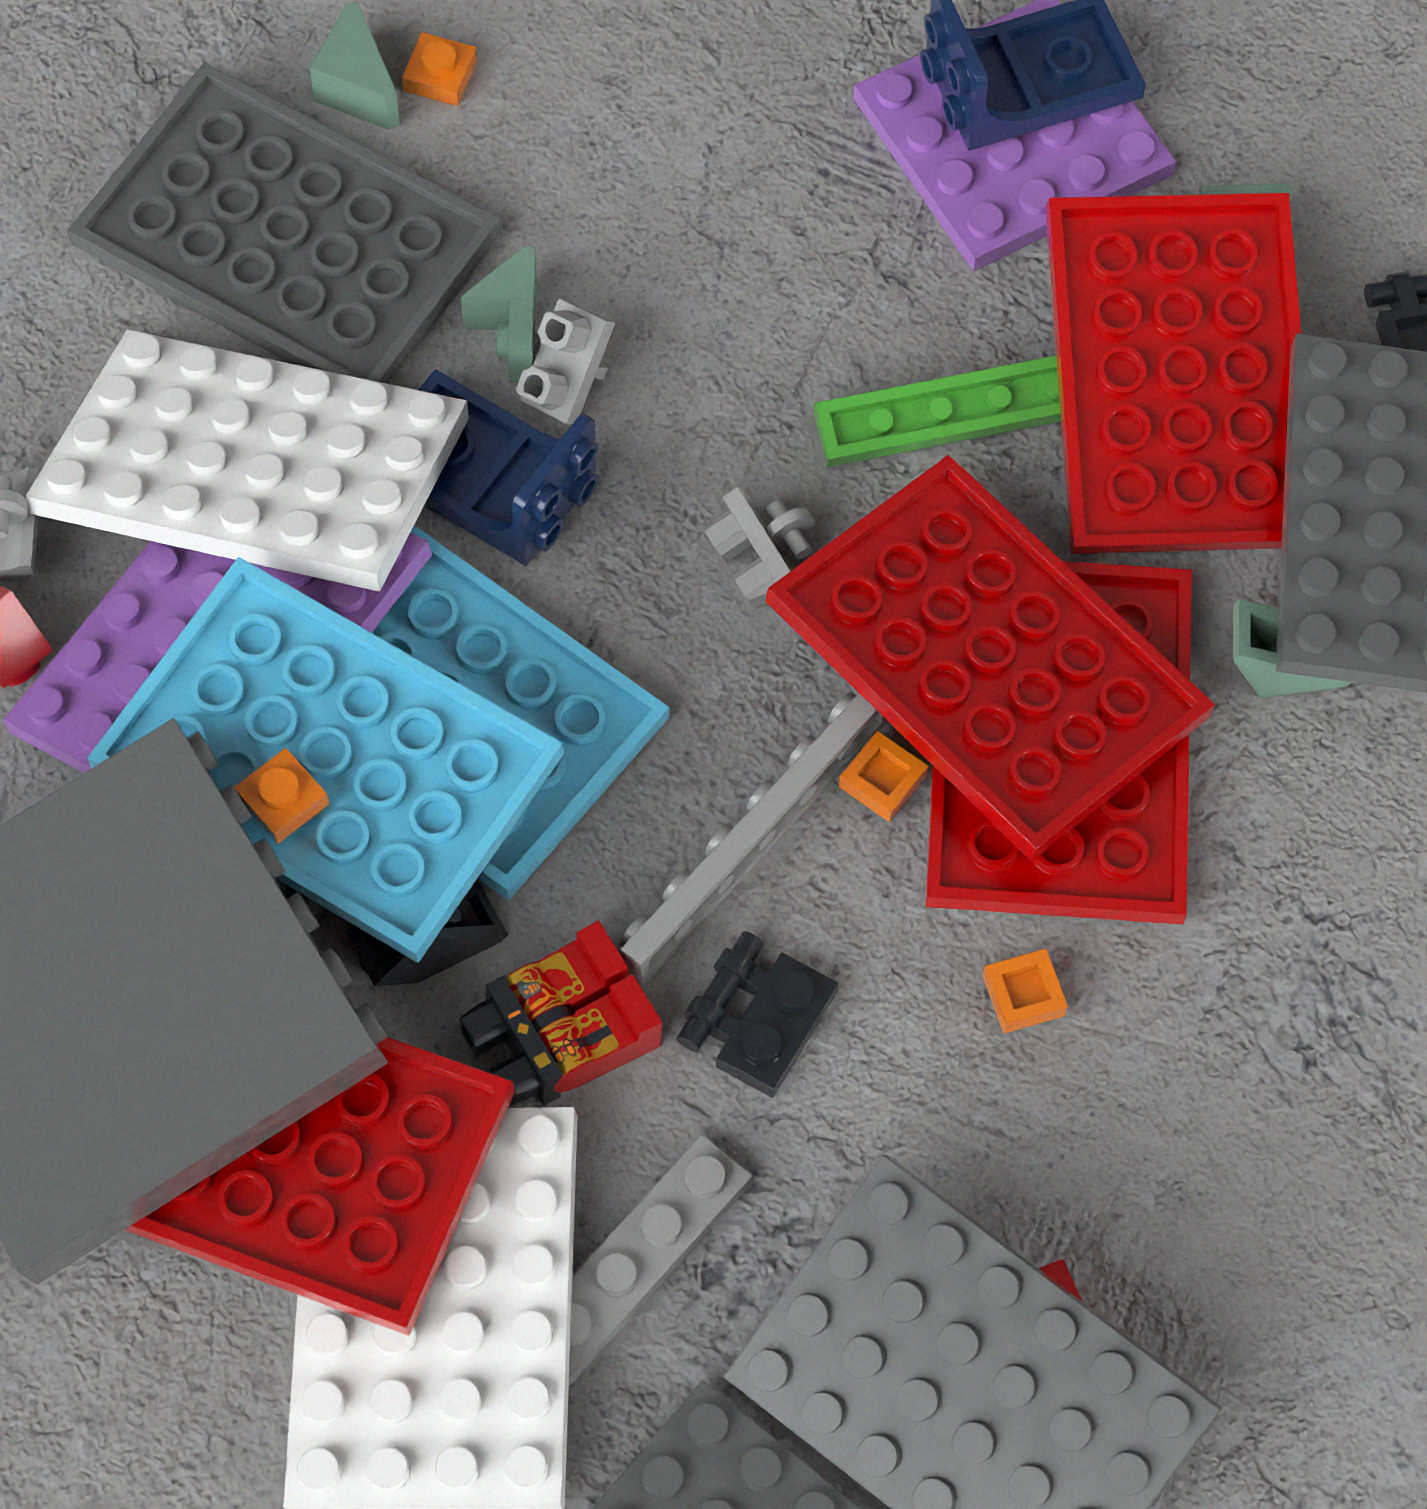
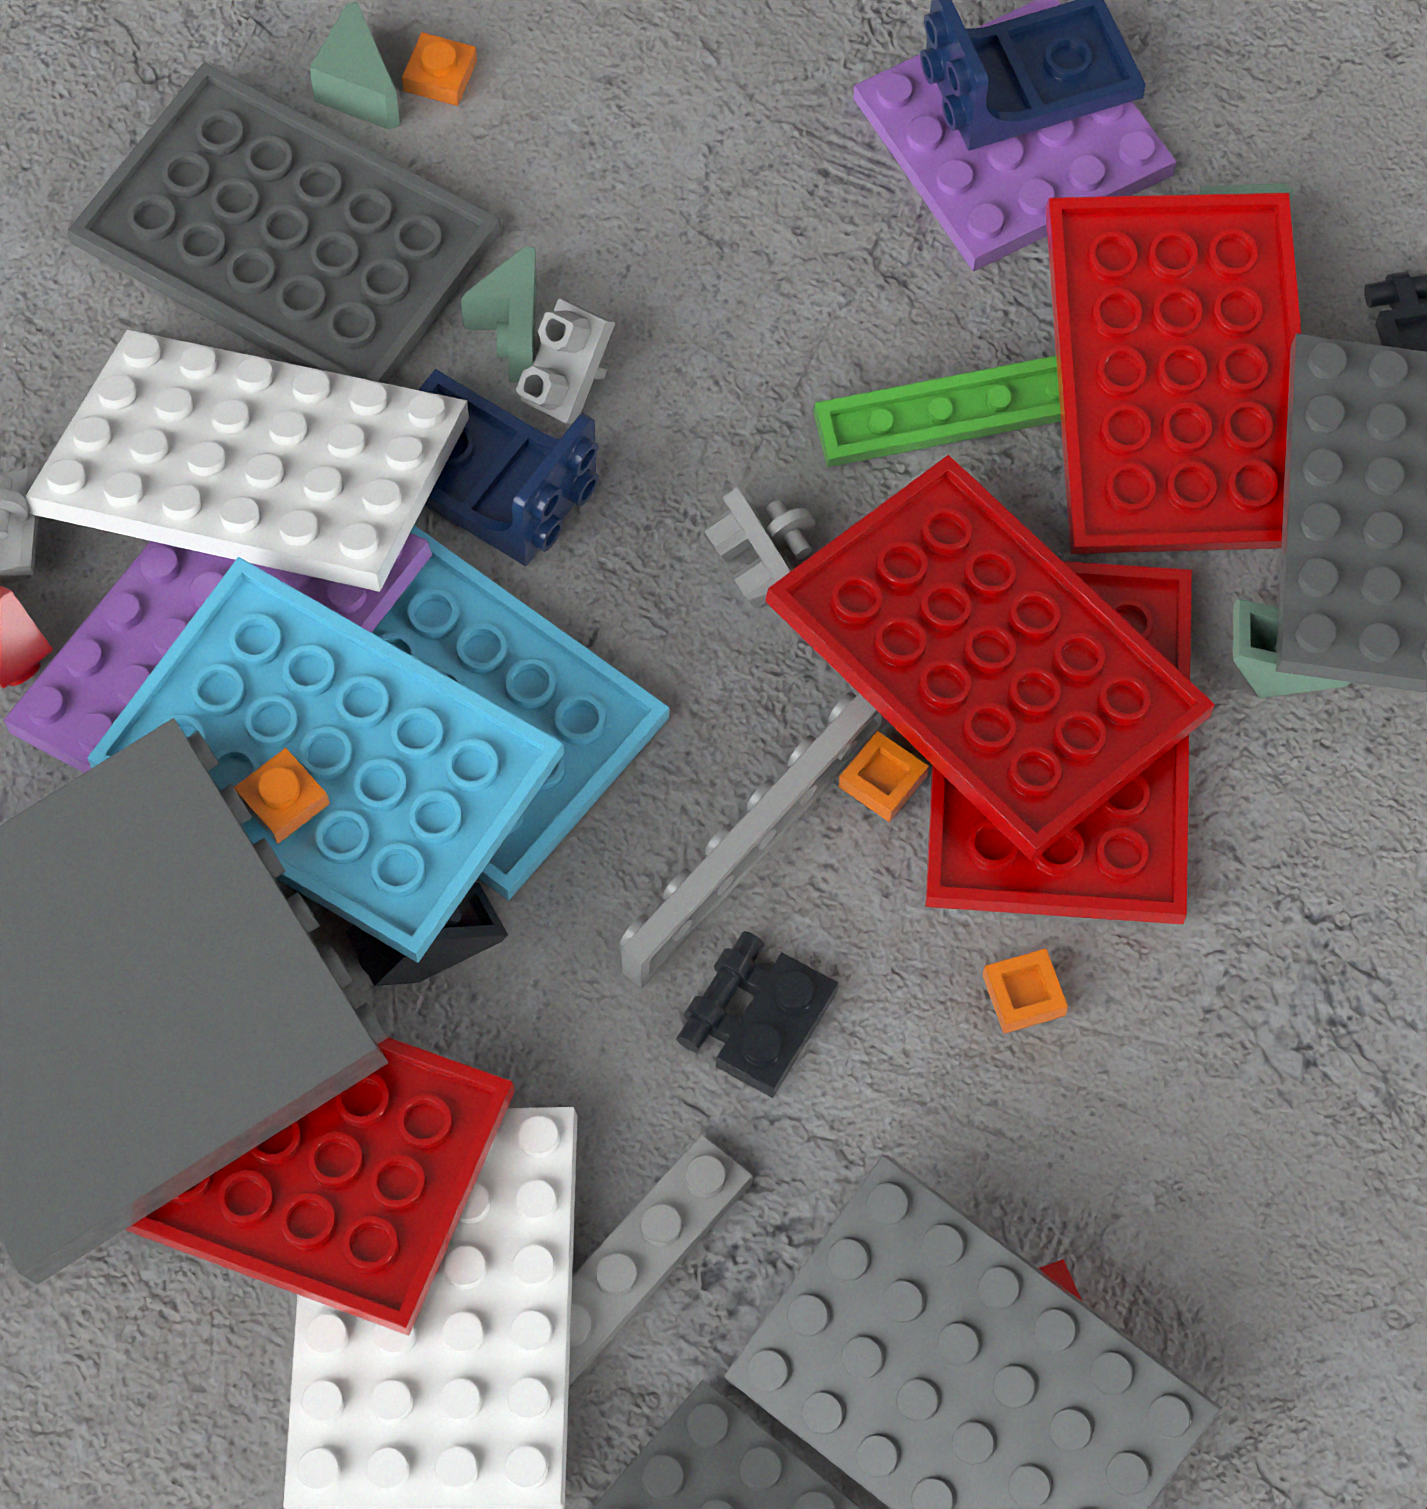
(564, 1018): hips -> none

